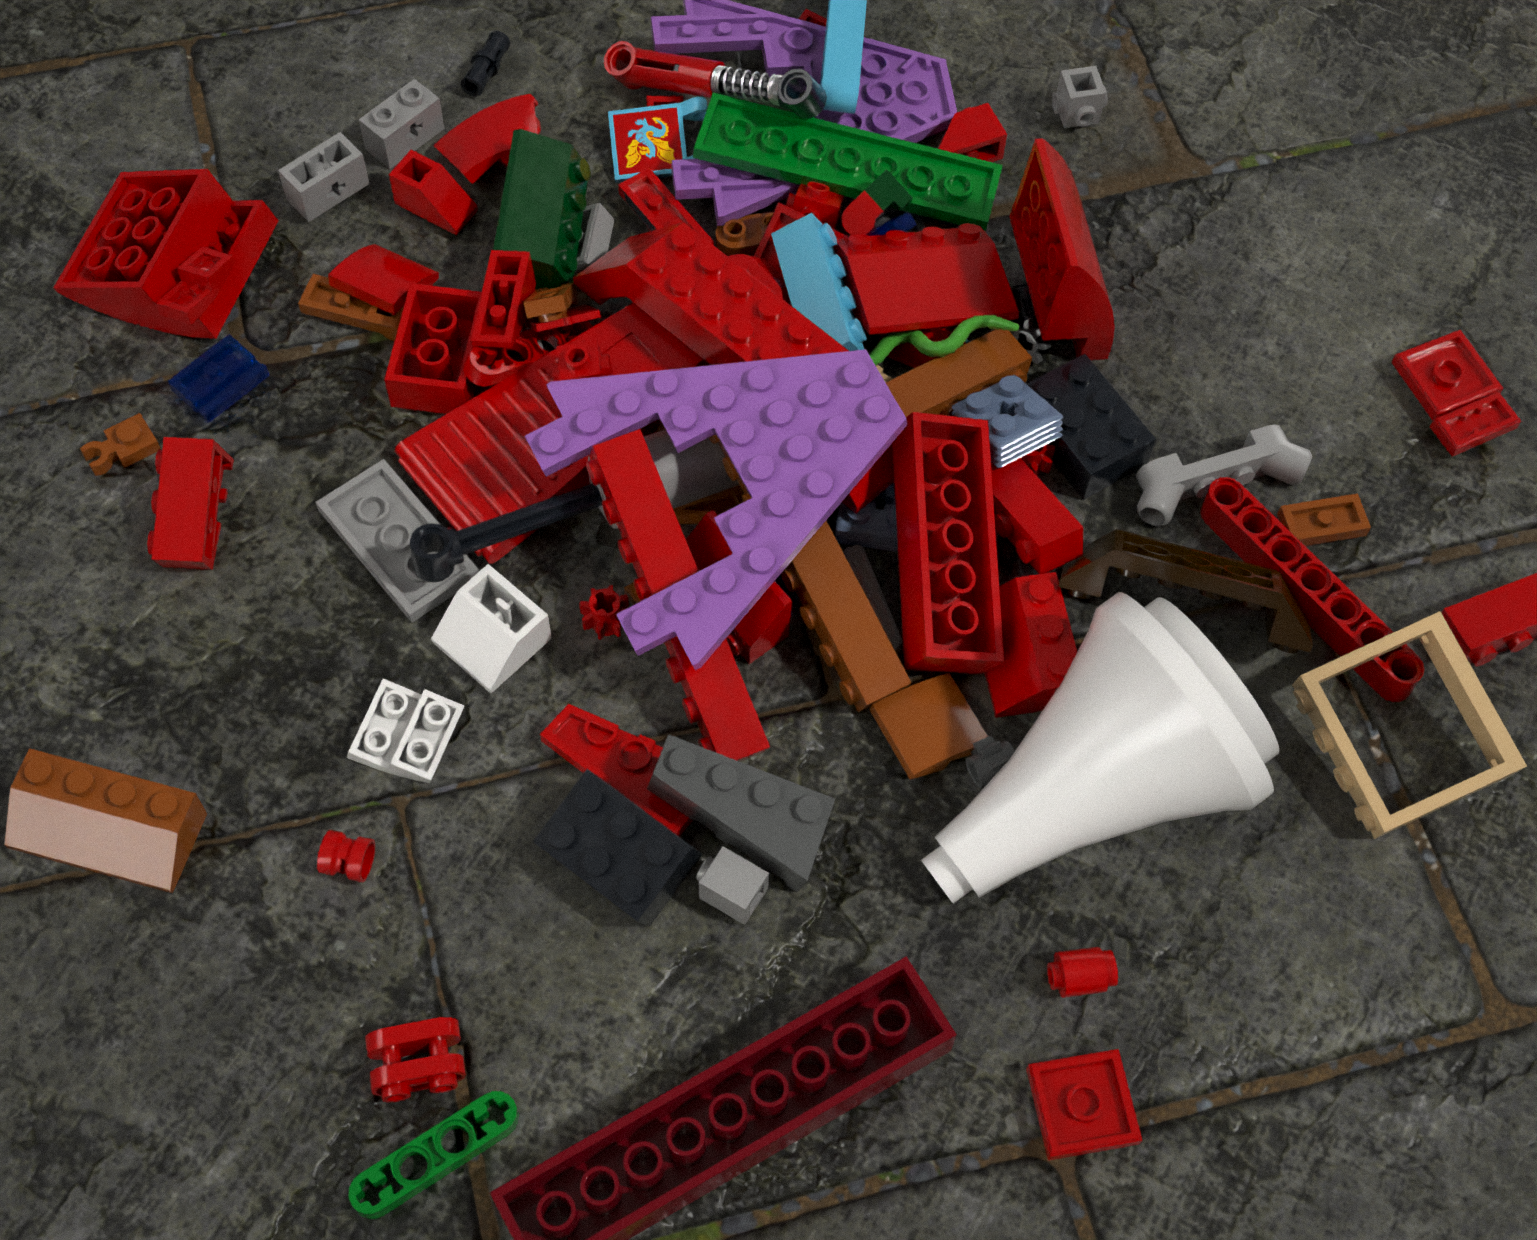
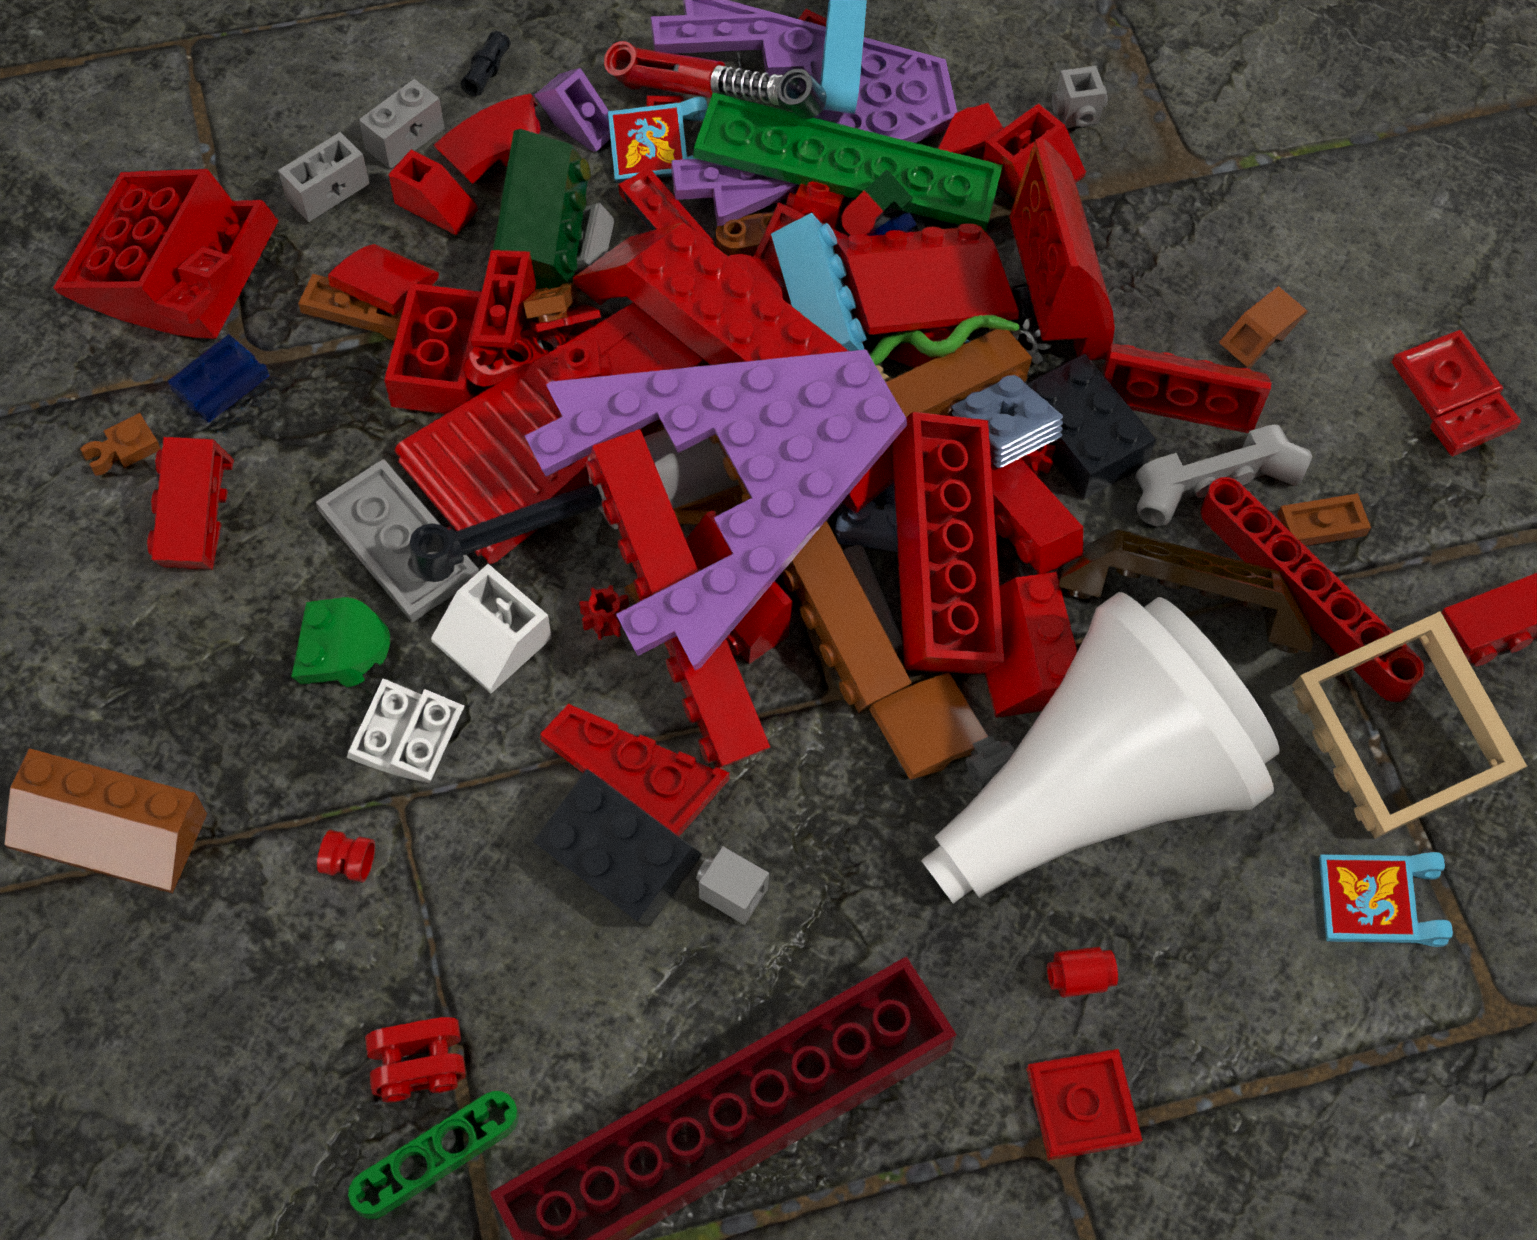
(339, 642): none -> green slope
(576, 108): none -> medium lavender slope
(744, 806): dark grey wedge -> none
(1014, 144): none -> red slope
(1187, 388): none -> red slope
(1261, 325): none -> dark orange slope
(1375, 899): none -> flag

